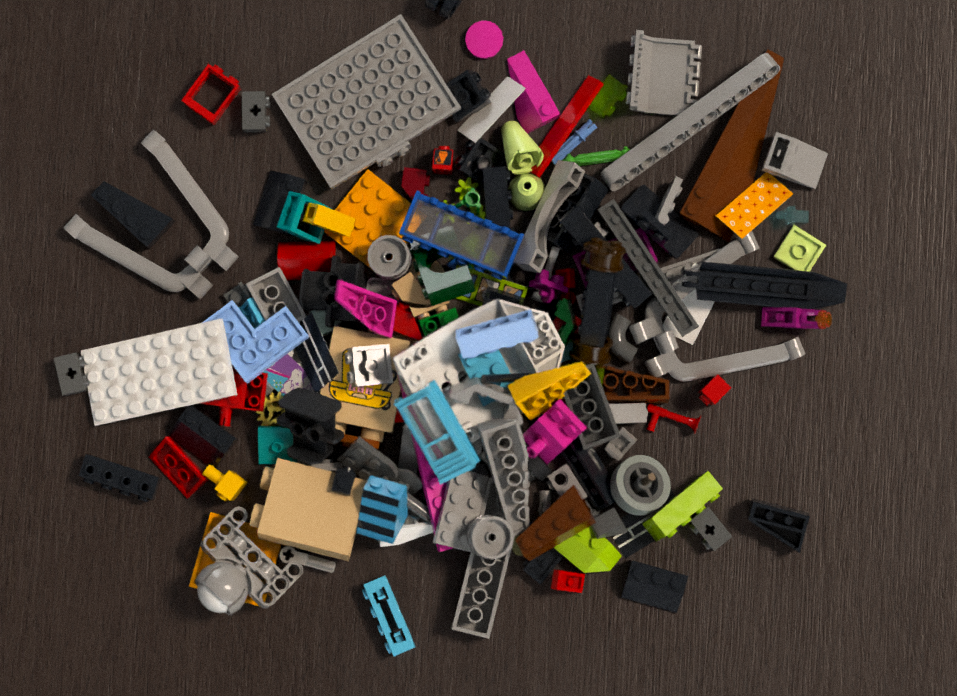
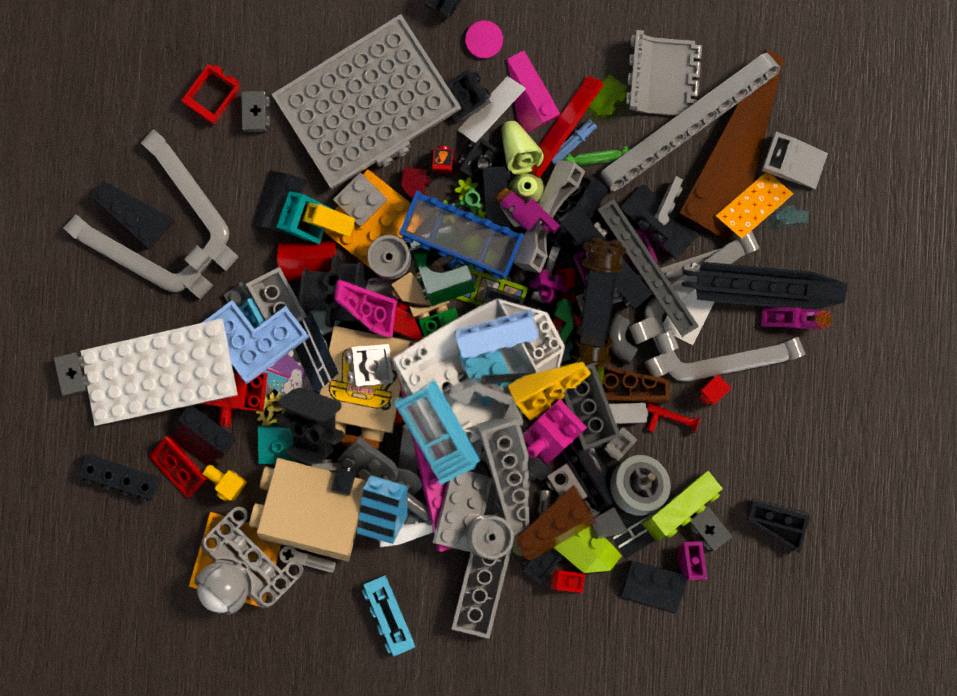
(360, 199): none -> light grey plate
(525, 214): none -> magenta plate
(692, 560): none -> magenta slope
(799, 250): yellowish green tile -> none

